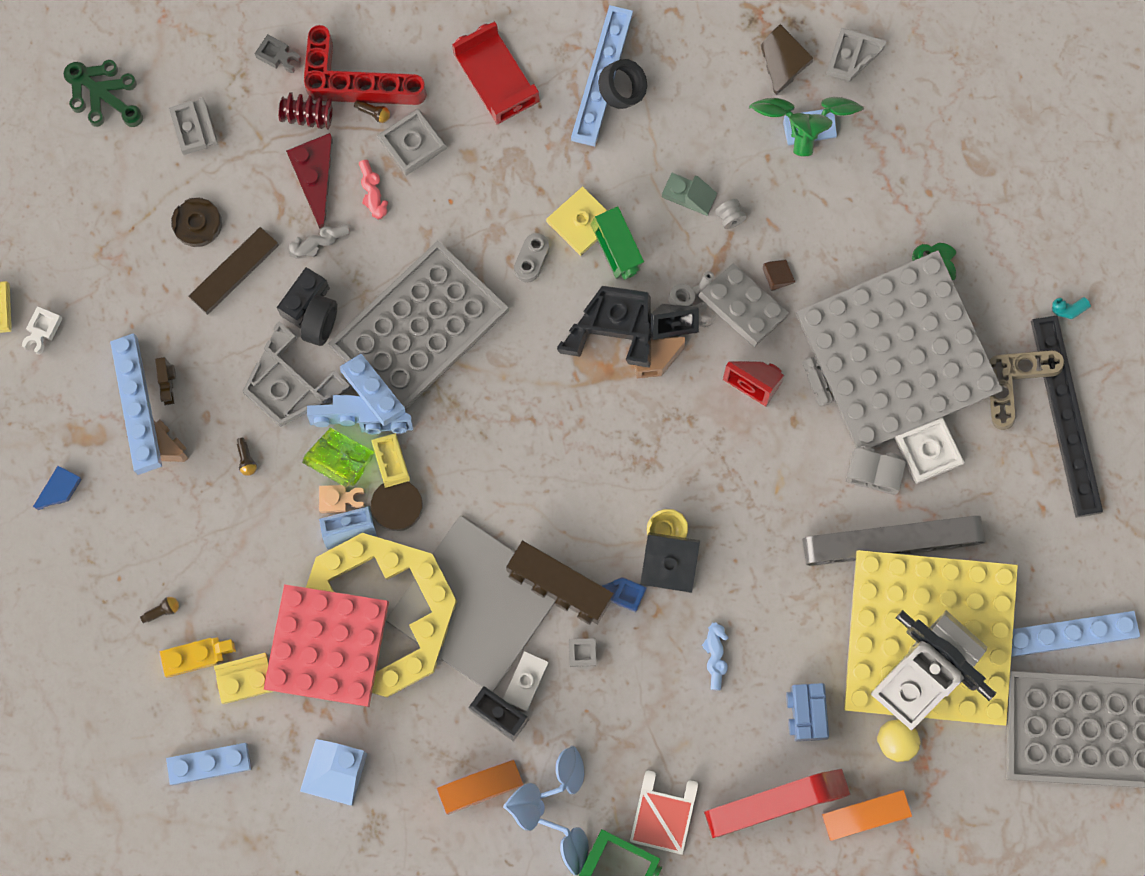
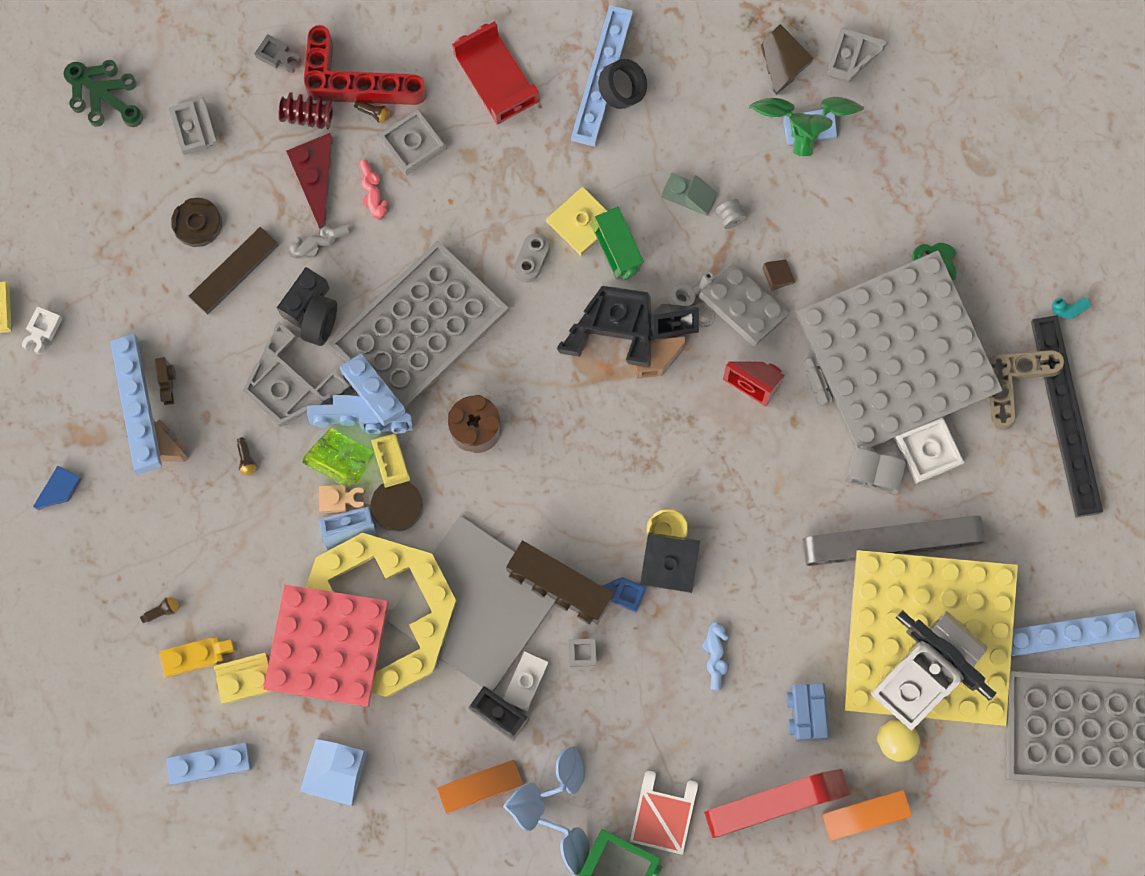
(464, 434): none -> reddish brown brick

